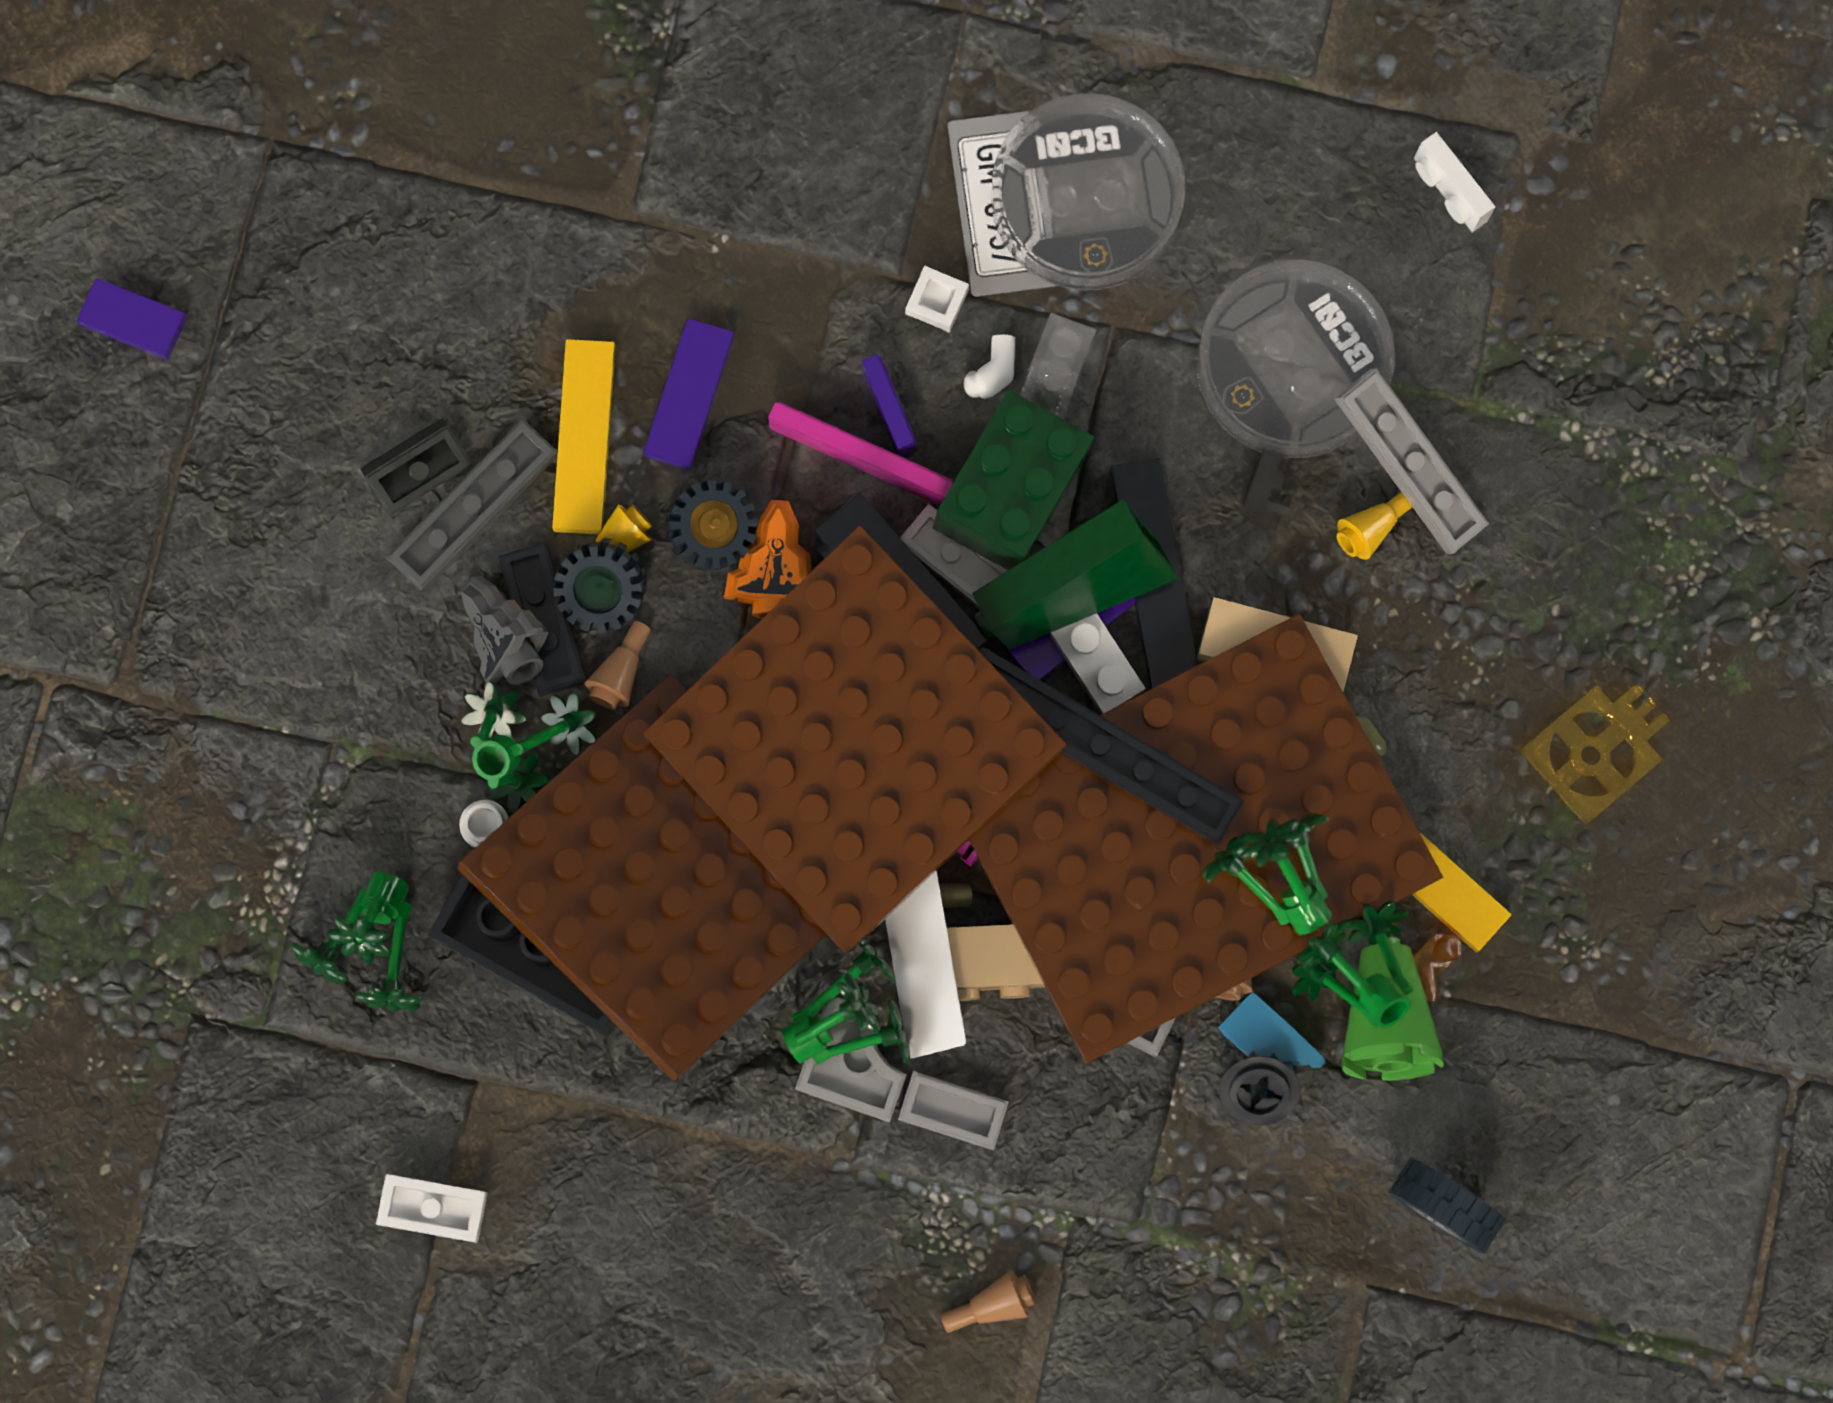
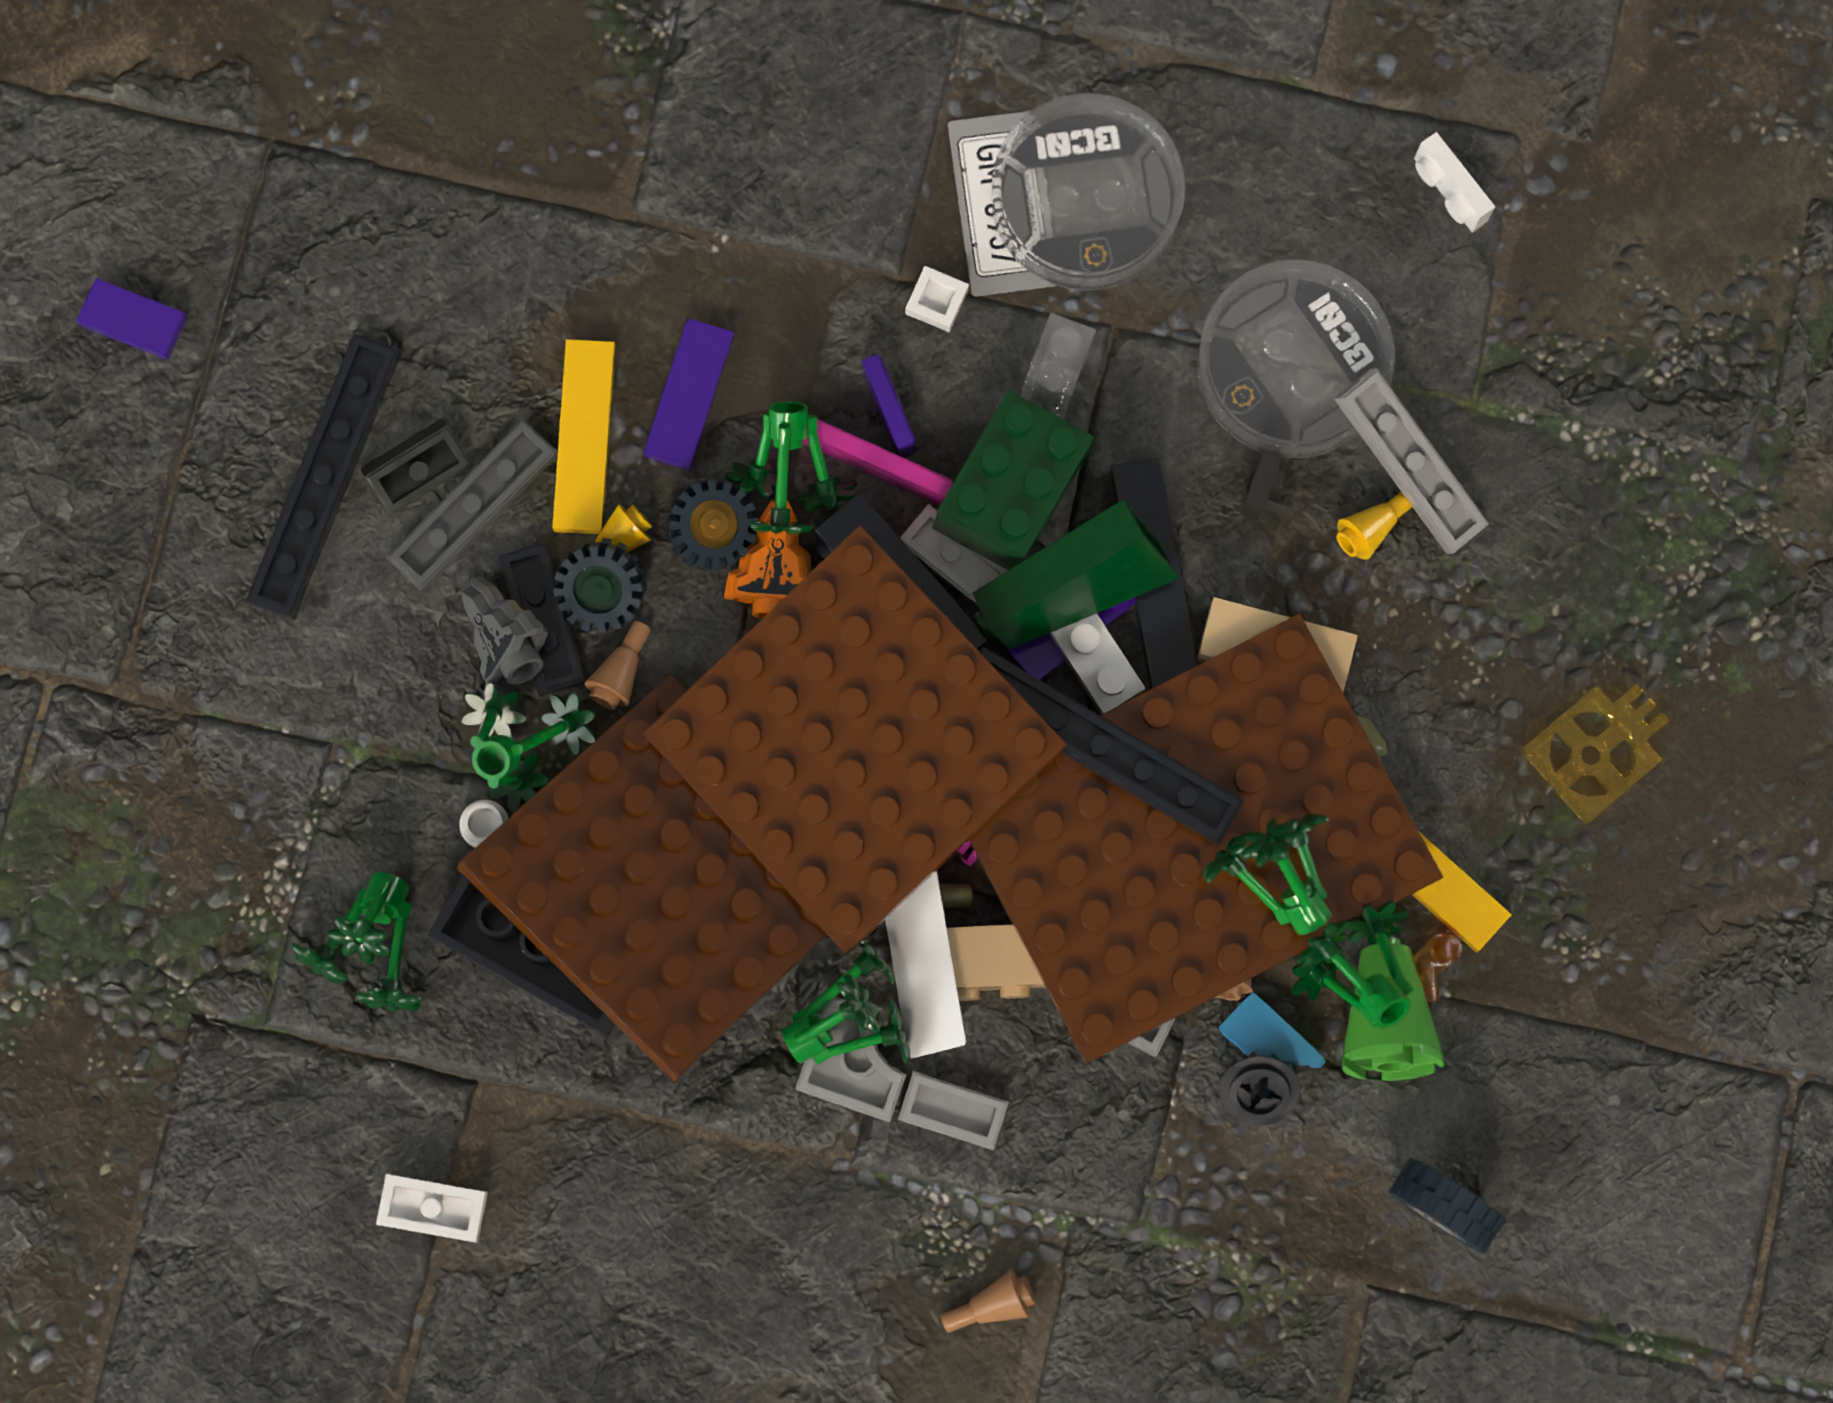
(323, 477): none -> black tile
(788, 427): none -> plant
(996, 373): white arm -> none

